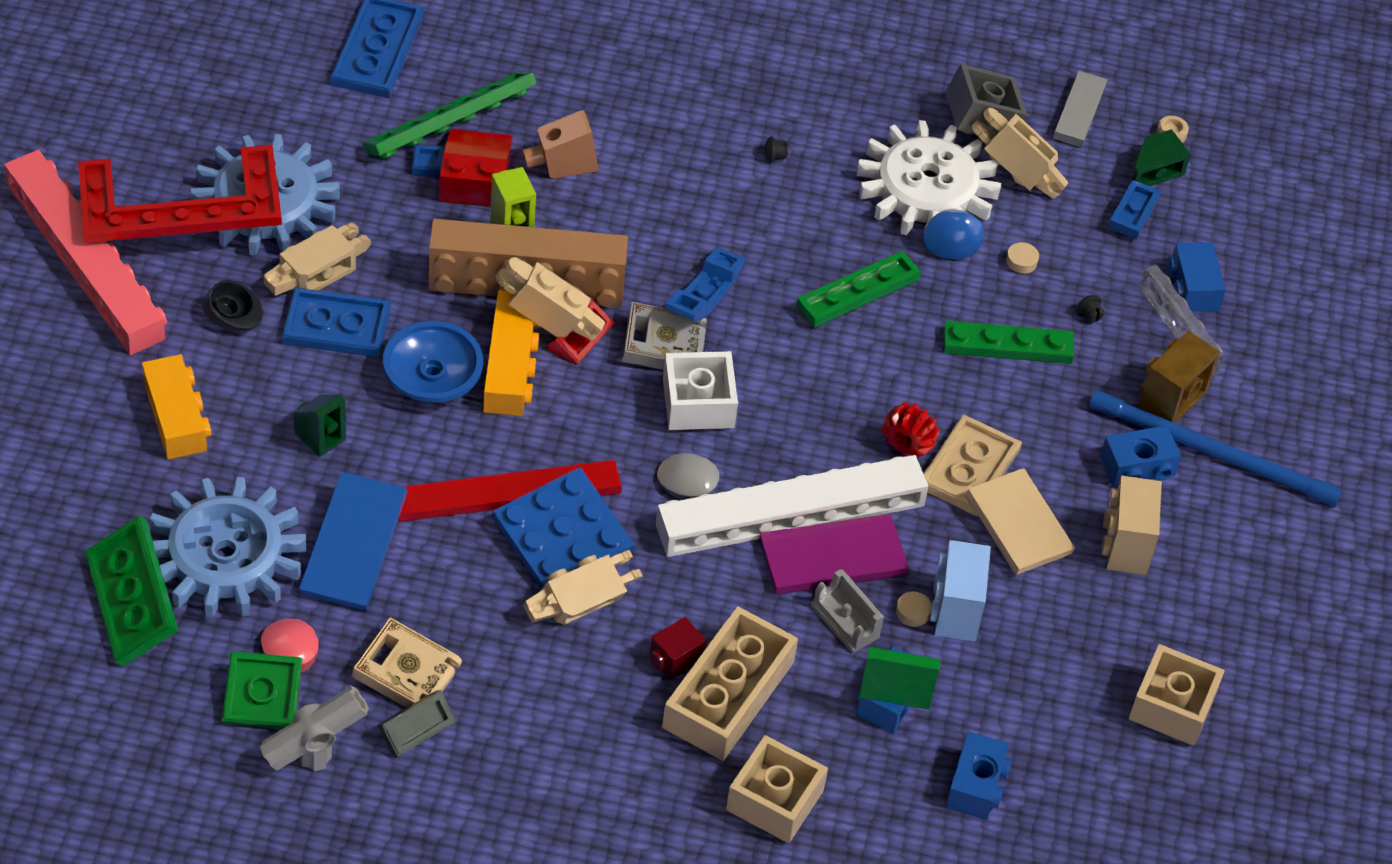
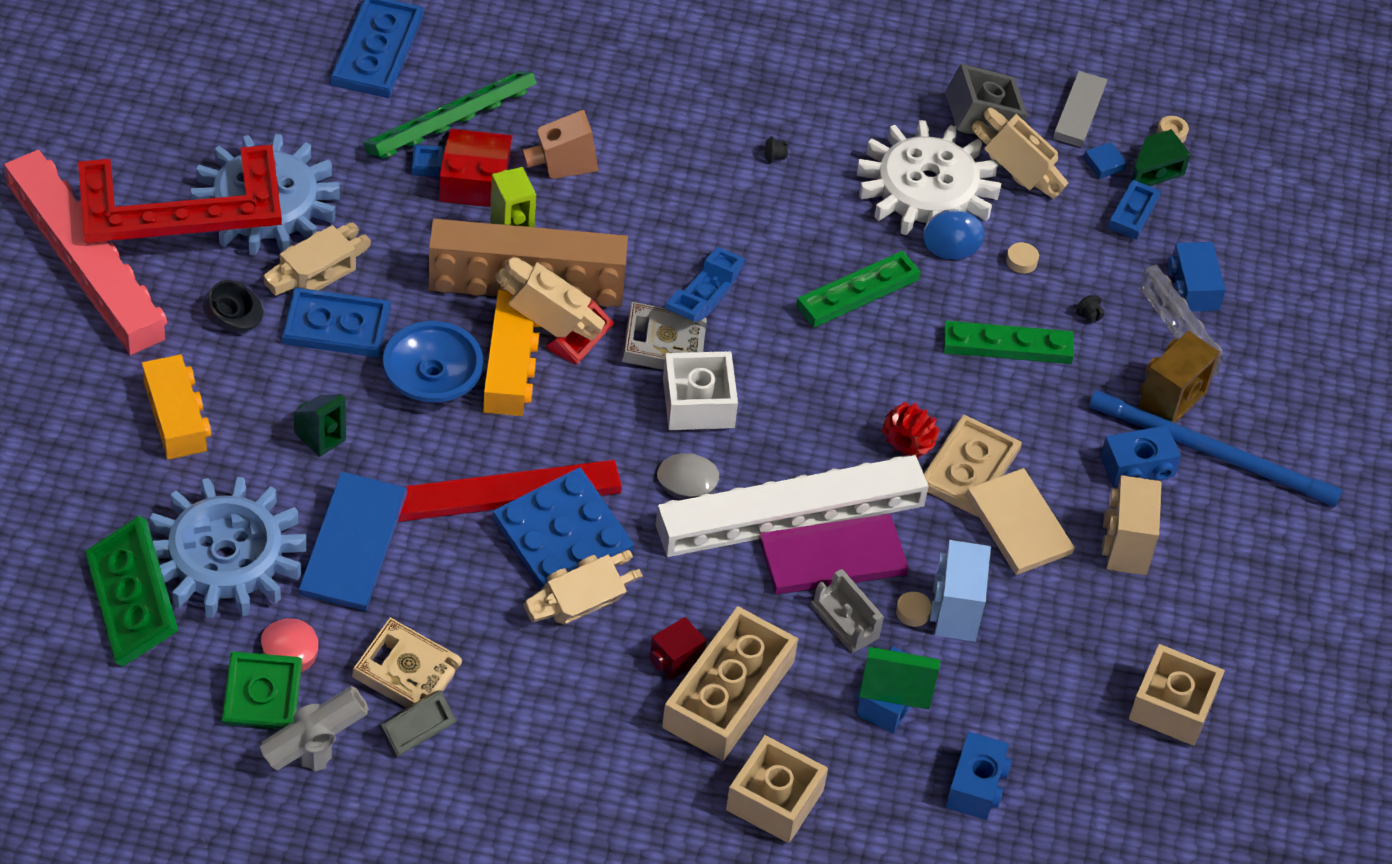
(1105, 160): none -> blue tile

